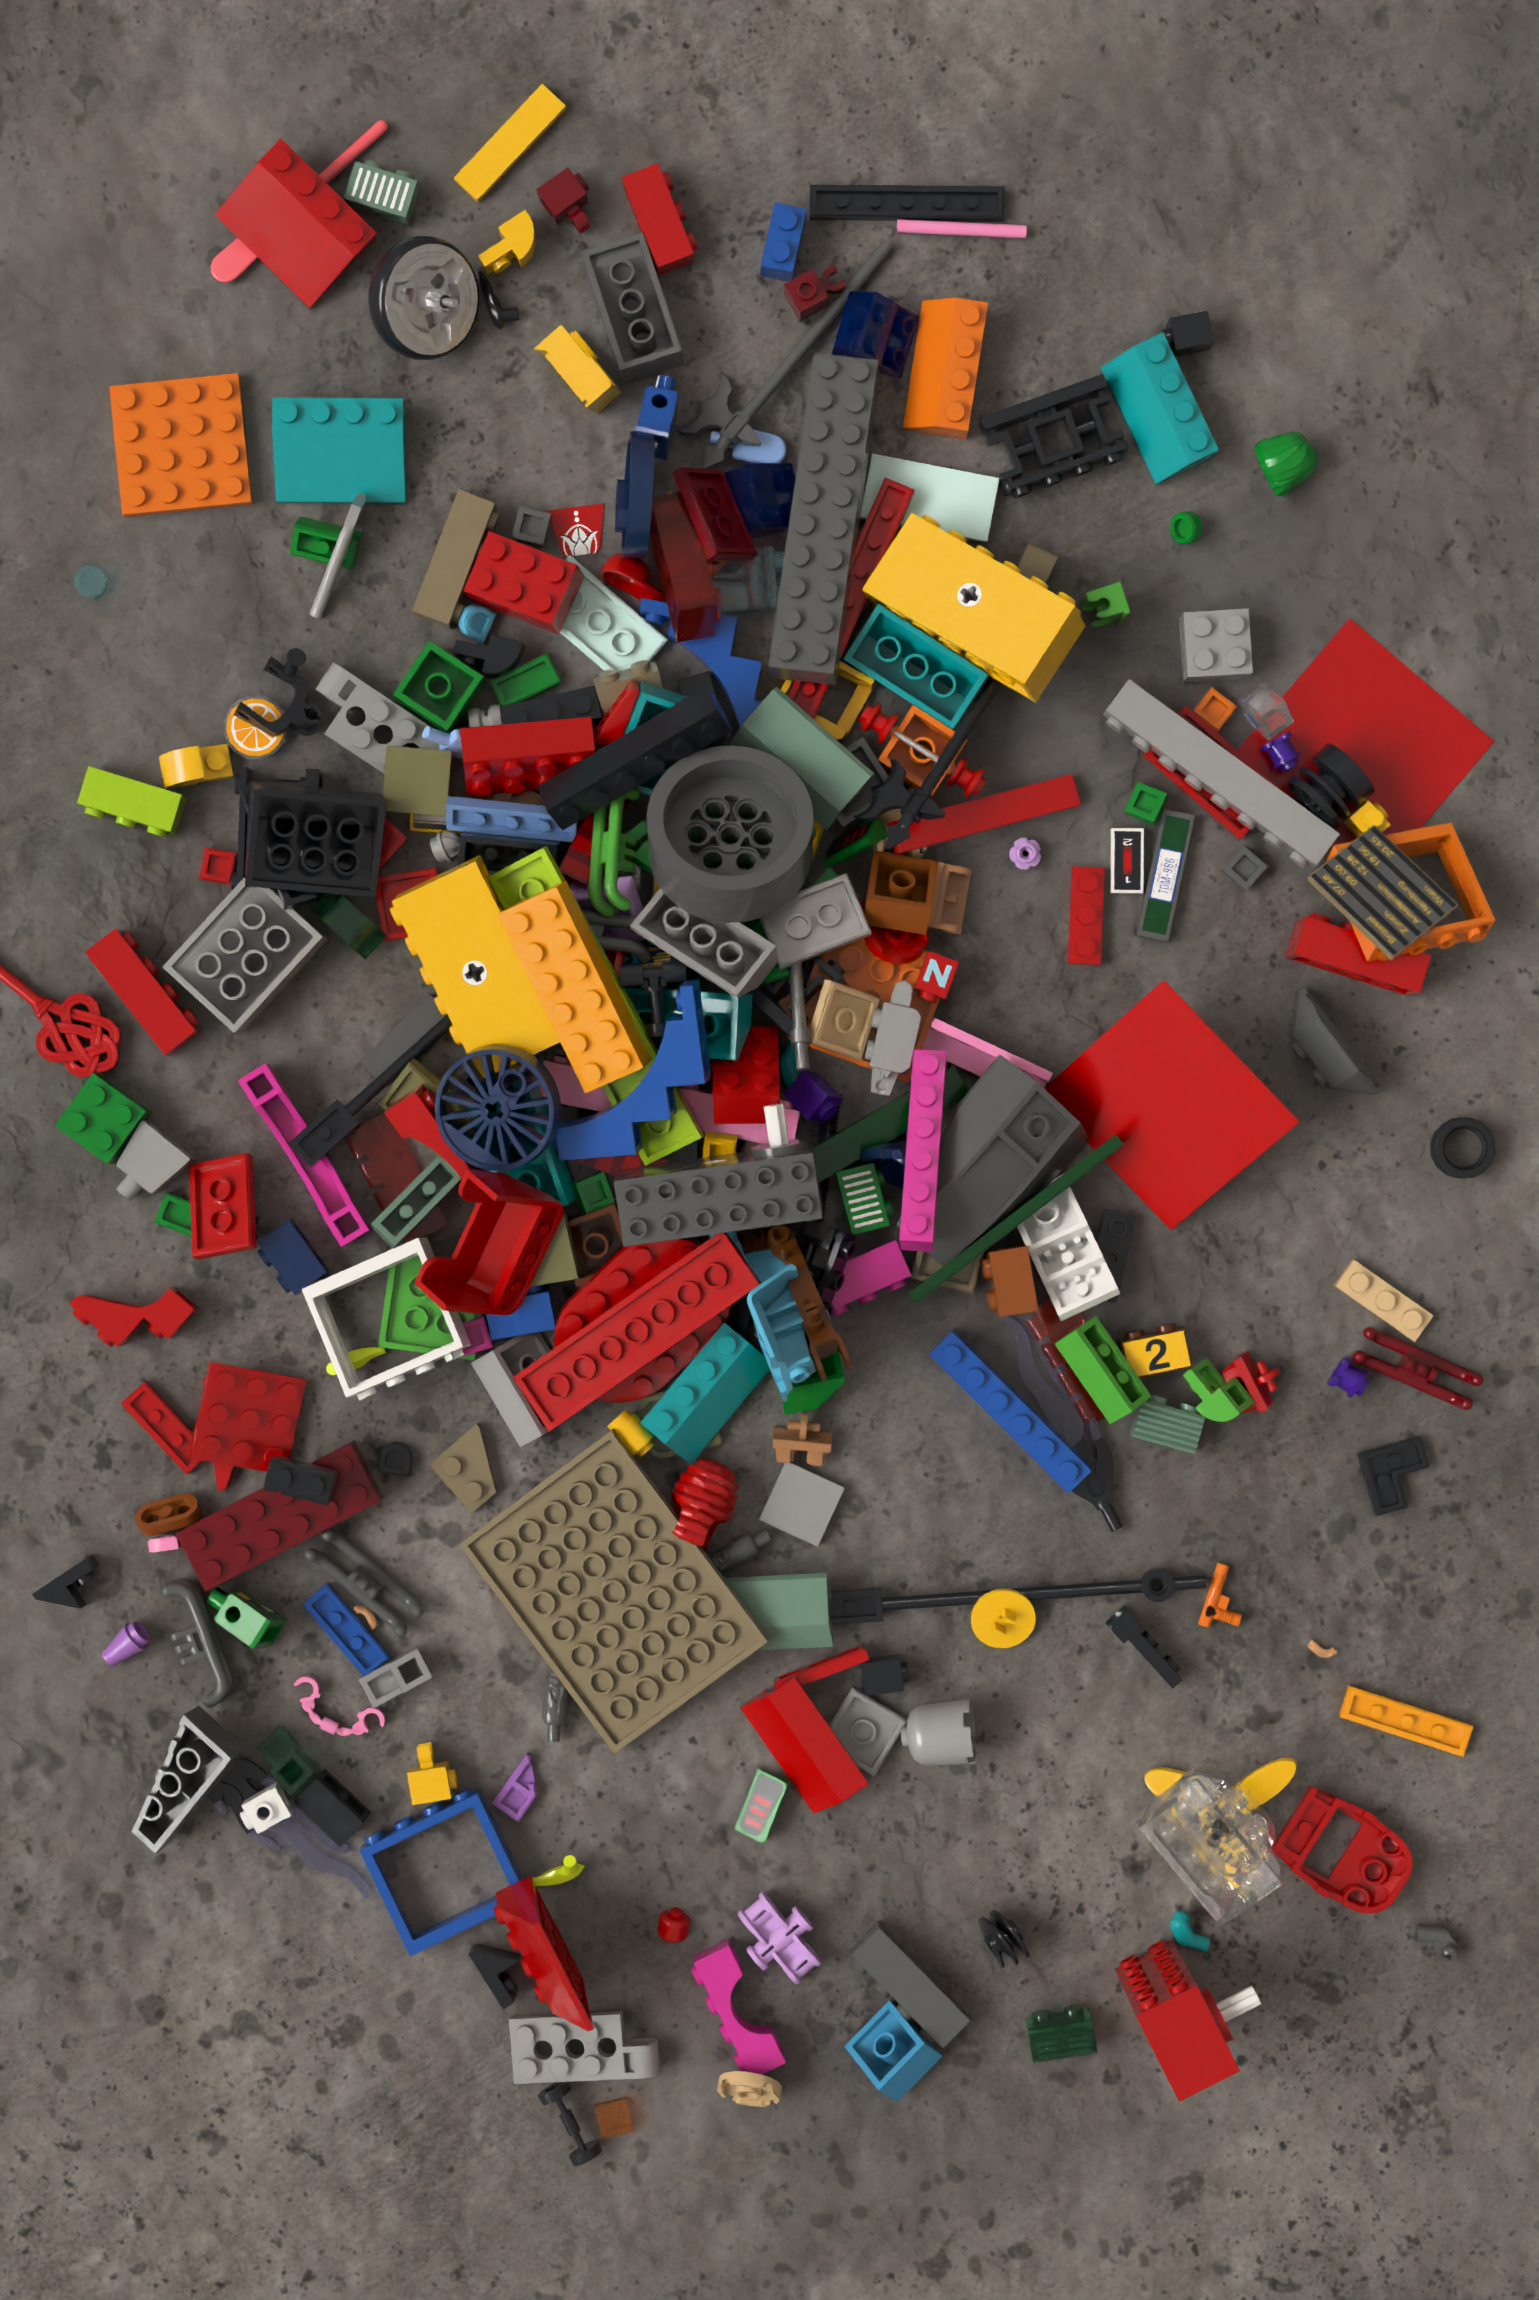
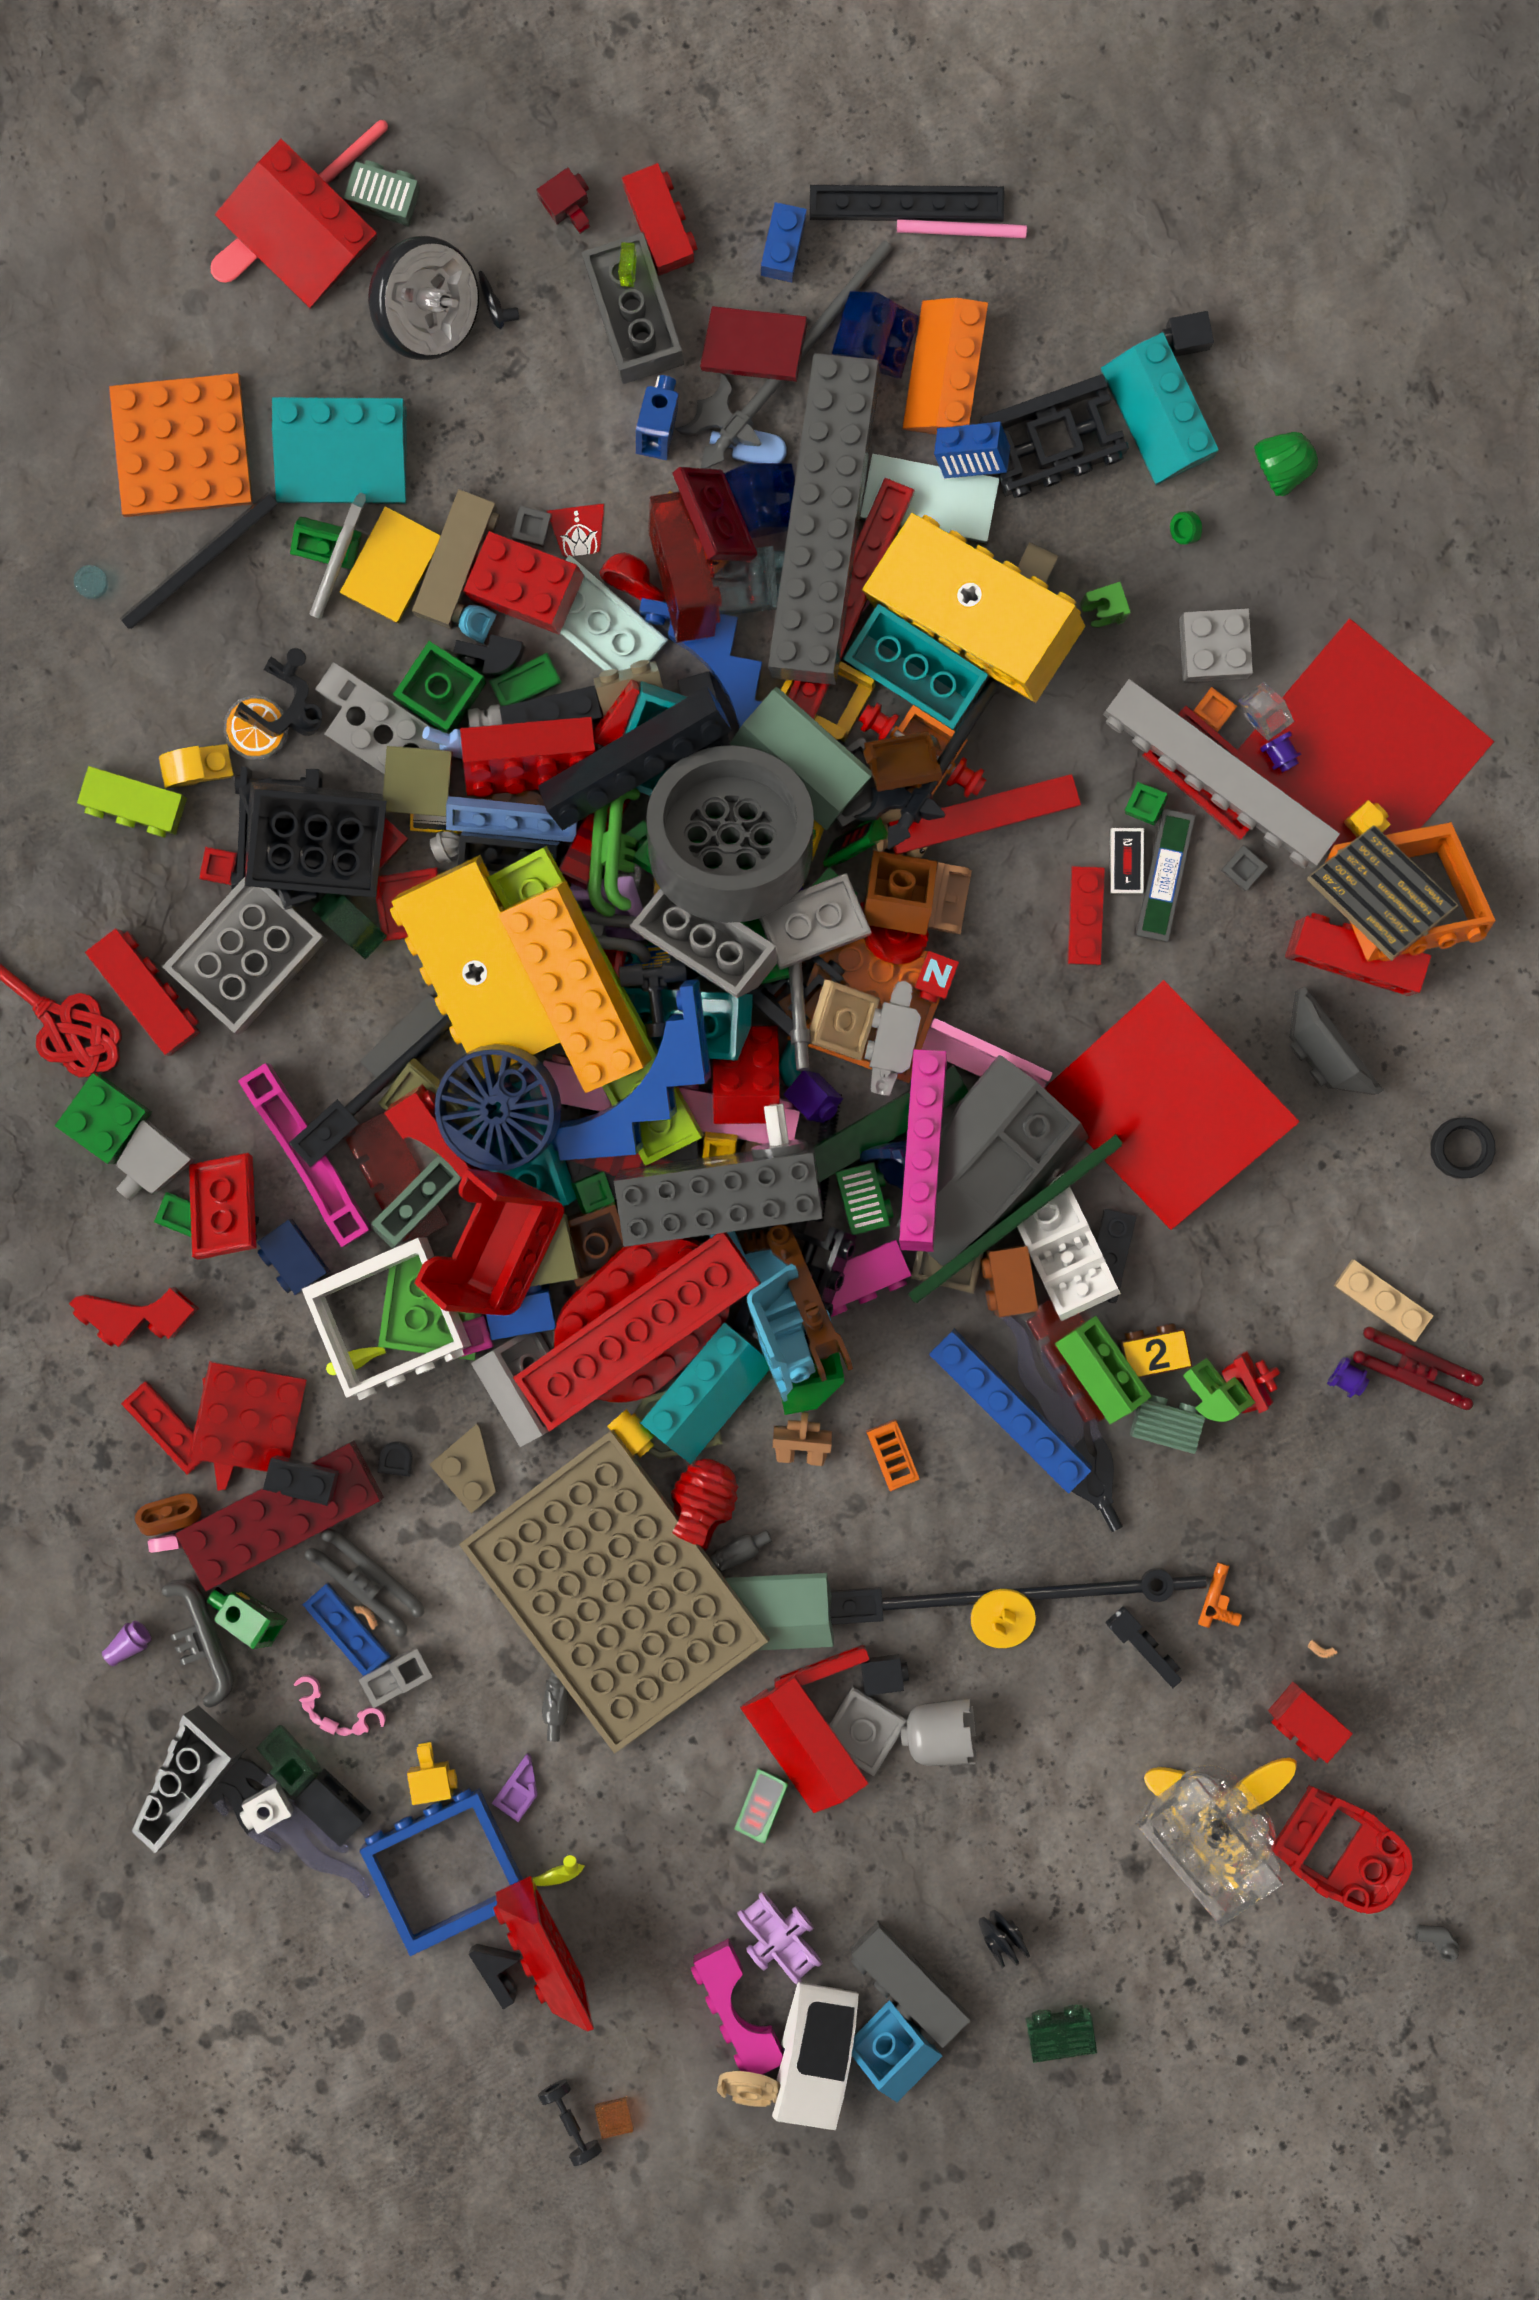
(62, 1589): black slope -> none
(198, 560): none -> black tile
(391, 565): none -> yellow tile
(510, 143): yellow tile -> none
(517, 243): yellow brick -> none
(579, 368): yellow piece -> none
(627, 264): none -> clear neon green tile
(632, 2059): light grey hinge -> none
(635, 496): dark blue piece -> none
(673, 1925): red piece -> none
(754, 343): none -> dark red tile
(801, 1503): light grey tile -> none
(809, 294): dark red brick -> none
(816, 2056): none -> white slope
(882, 1430): none -> orange slope
(903, 760): none -> reddish brown piece
(972, 450): none -> blue brick
(1021, 861): lavender plate -> none
(1181, 2020): red piece -> none
(1184, 1934): teal arm -> none
(1303, 1717): none -> red brick
(1336, 781): black wheel -> none
(1382, 1470): black tile -> none
(1405, 1721): light orange tile -> none

